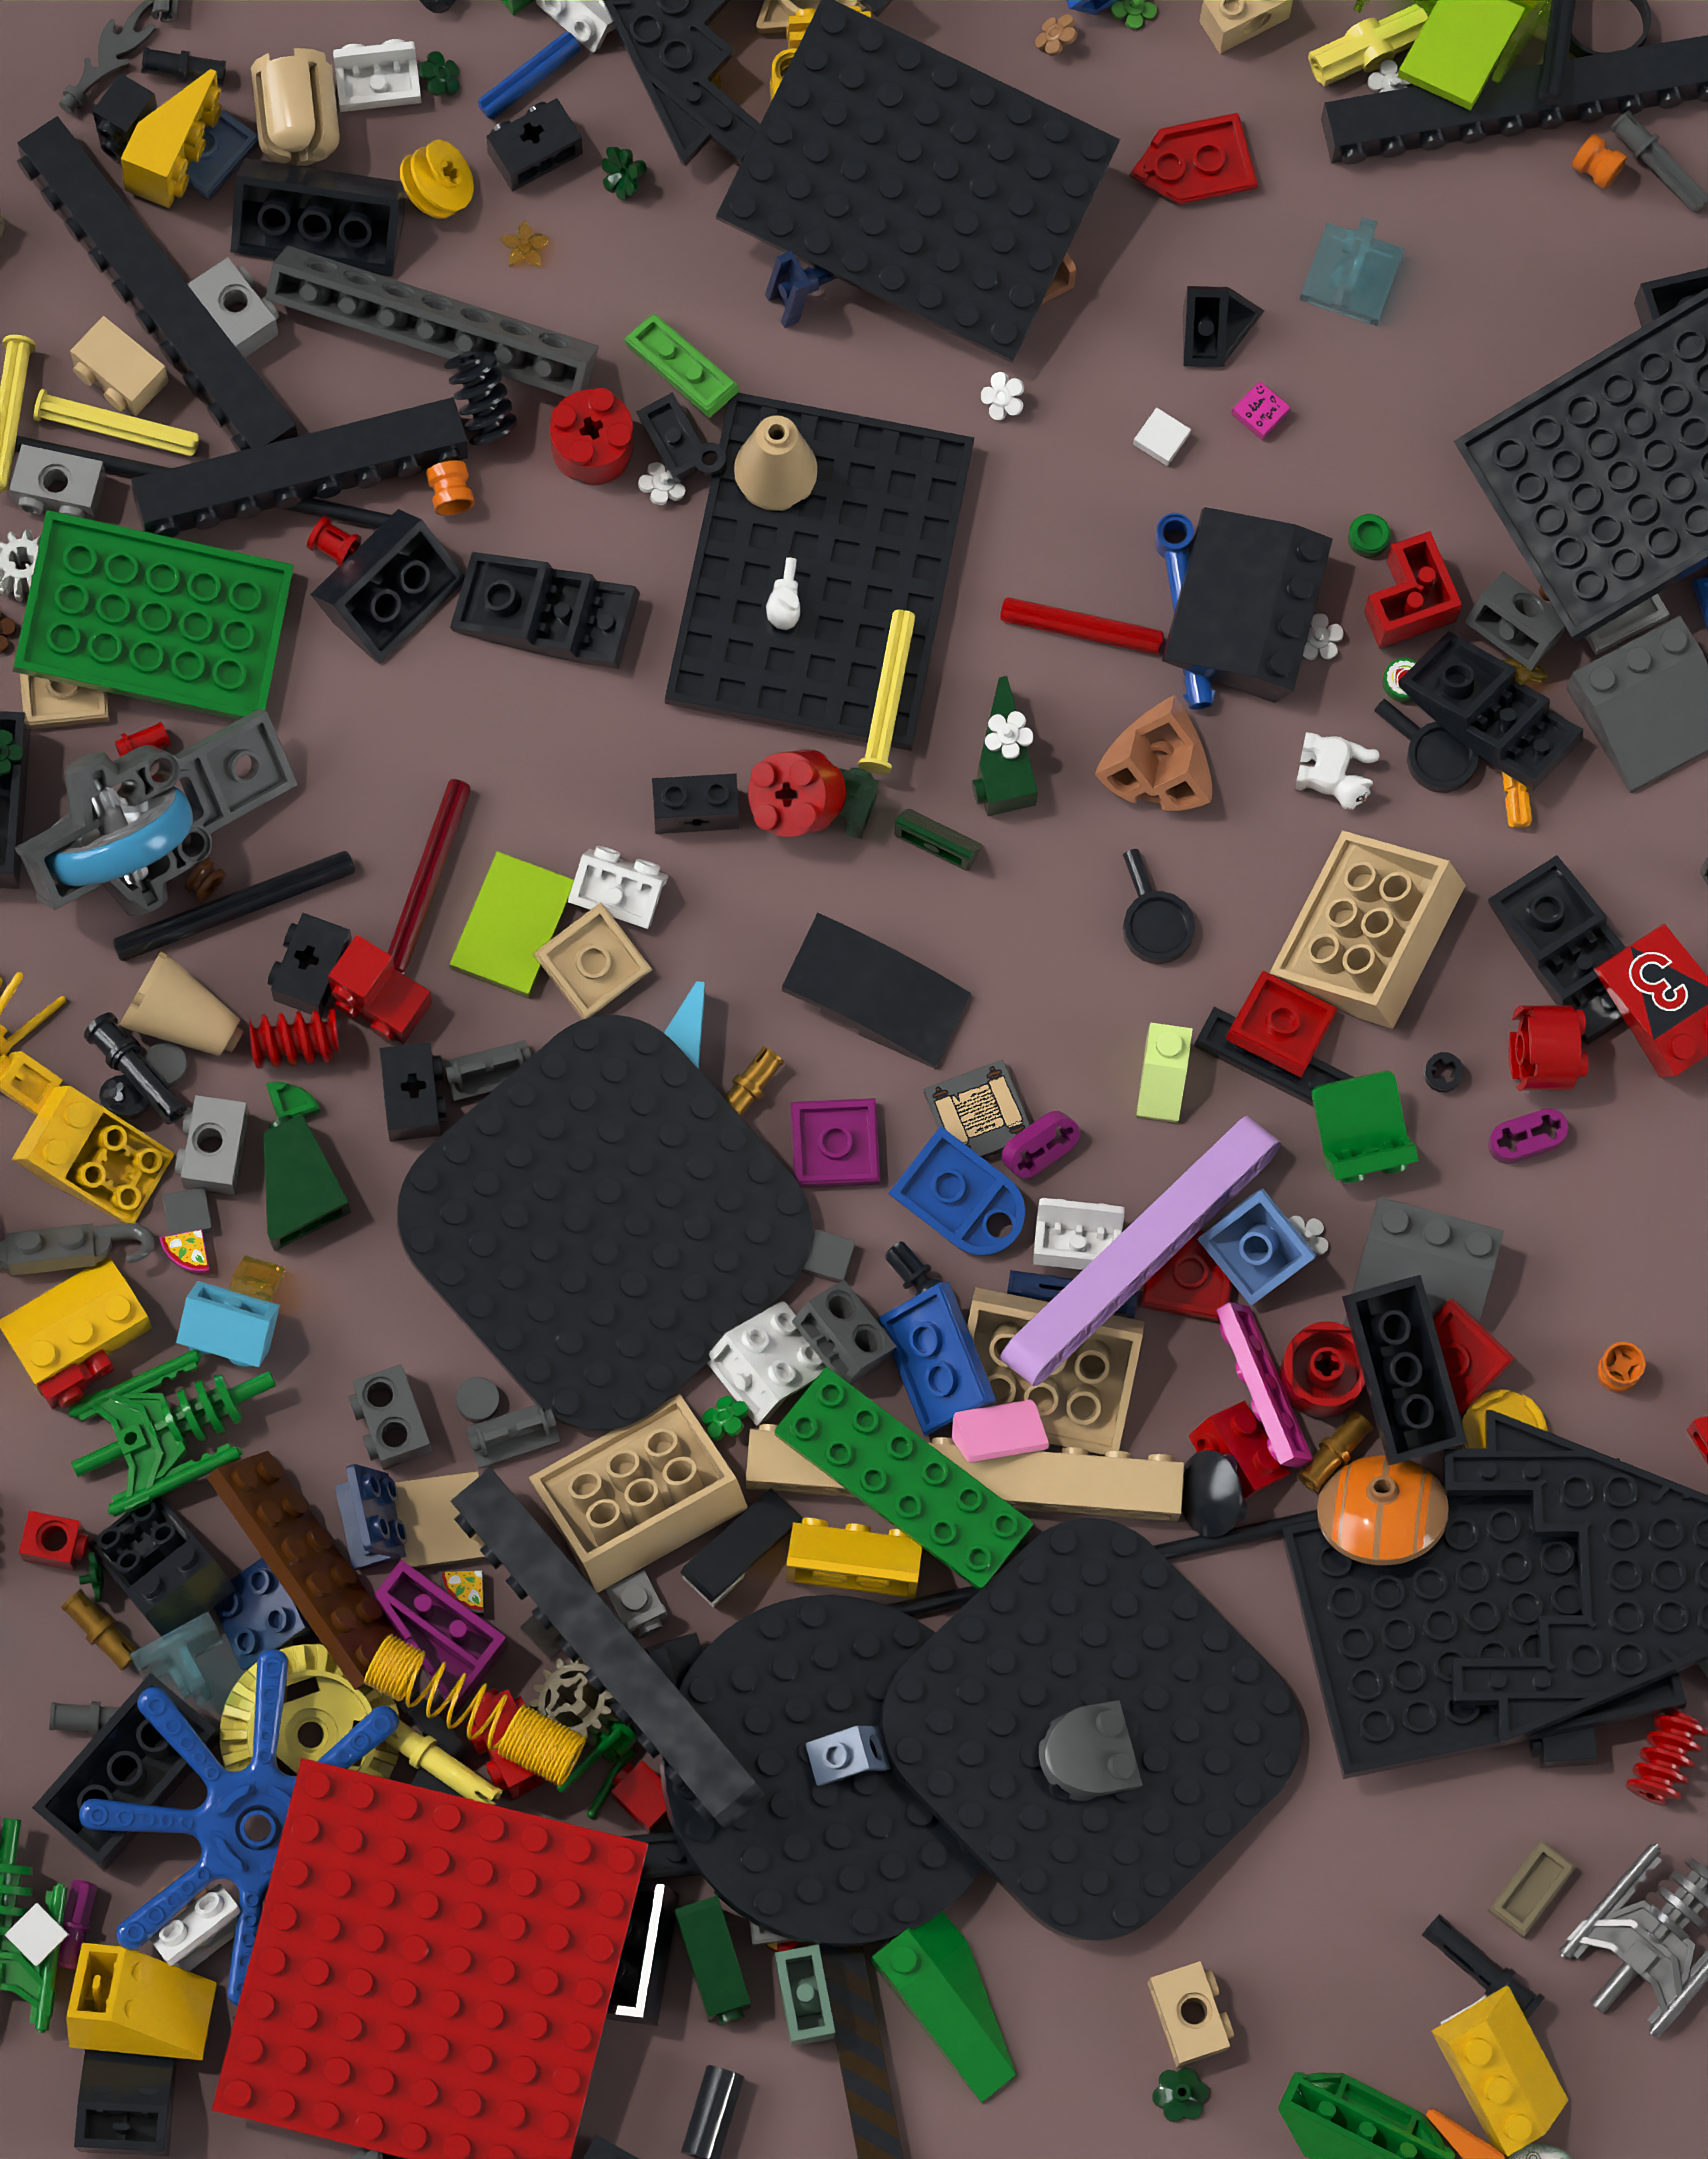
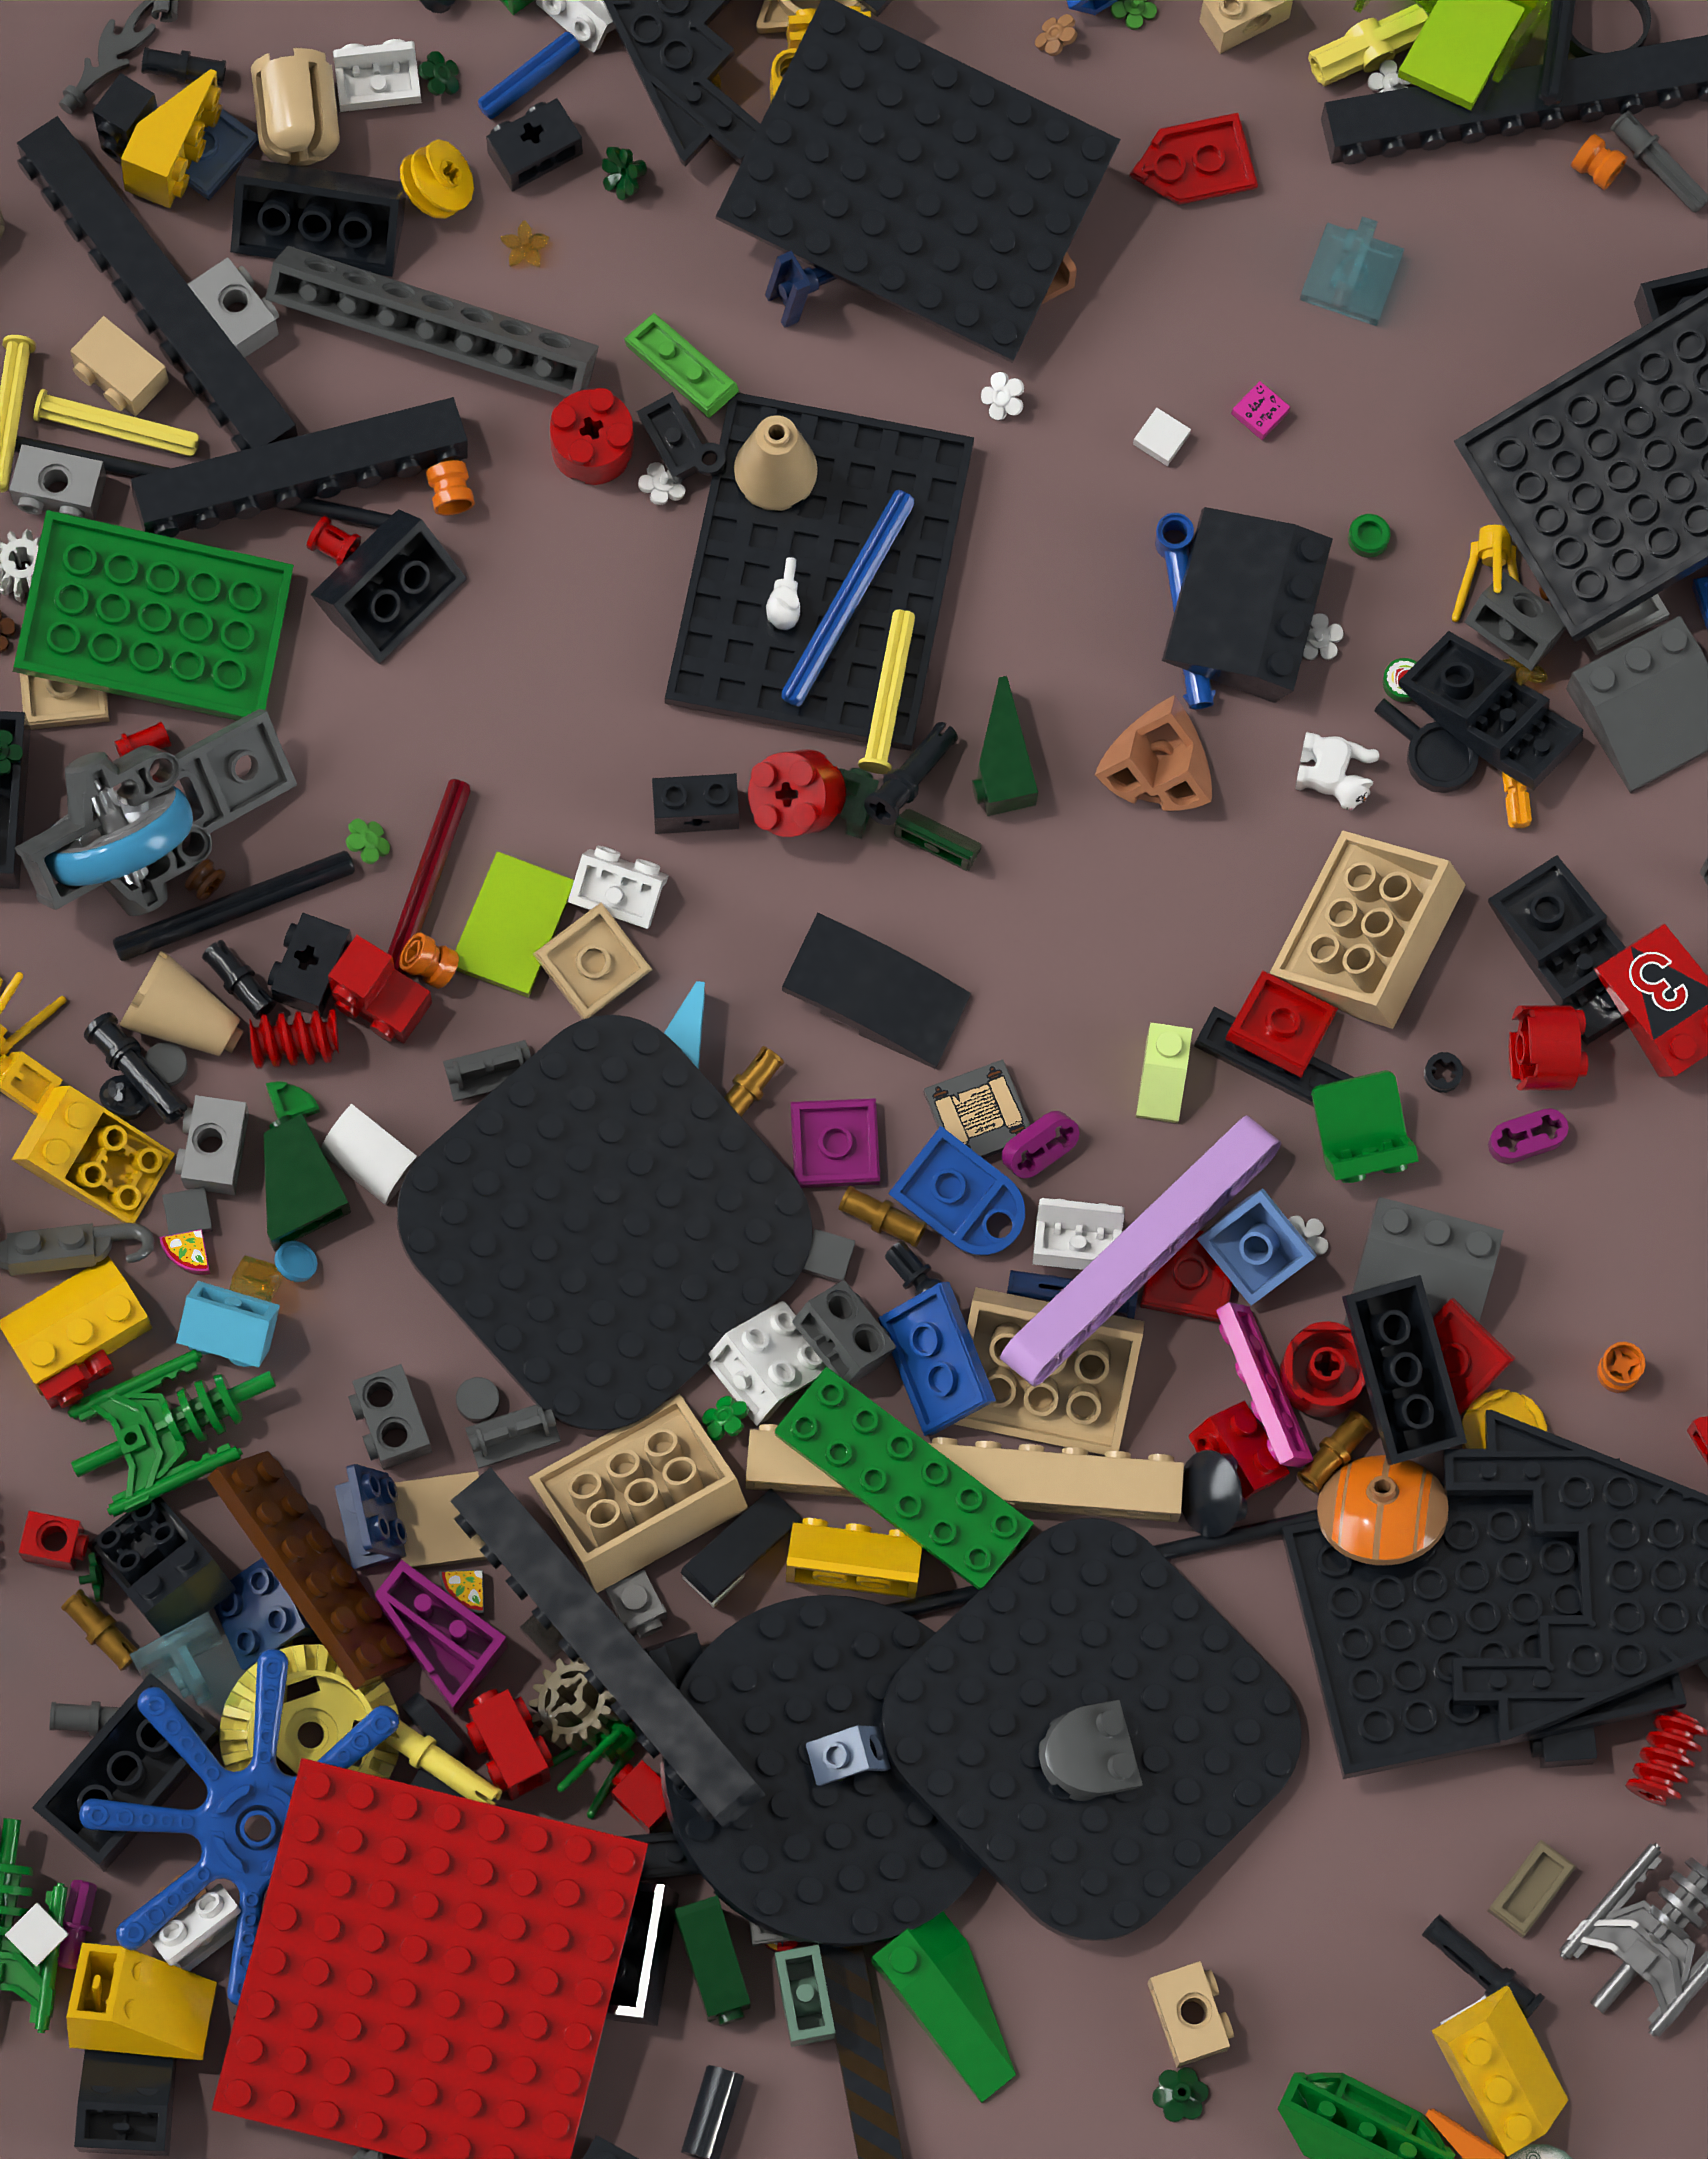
(239, 979): none -> black pin
(296, 1261): none -> dark azure piece
(367, 840): none -> bright green plant
(368, 1154): none -> white brick
(405, 1115): black brick -> none
(431, 961): none -> orange wheel
(484, 396): black piece -> none
(529, 1739): yellow piece -> none
(545, 609): black slope -> none
(847, 598): none -> blue axle
(882, 1216): none -> pearl gold pin
(901, 784): none -> black pin
(999, 1431): bright pink slope -> none
(1008, 734): white plant -> none
(1081, 625): red axle -> none
(1157, 923): black piece -> none
(1215, 324): black slope -> none
(1422, 593): red brick -> none
(1495, 550): none -> yellow plant

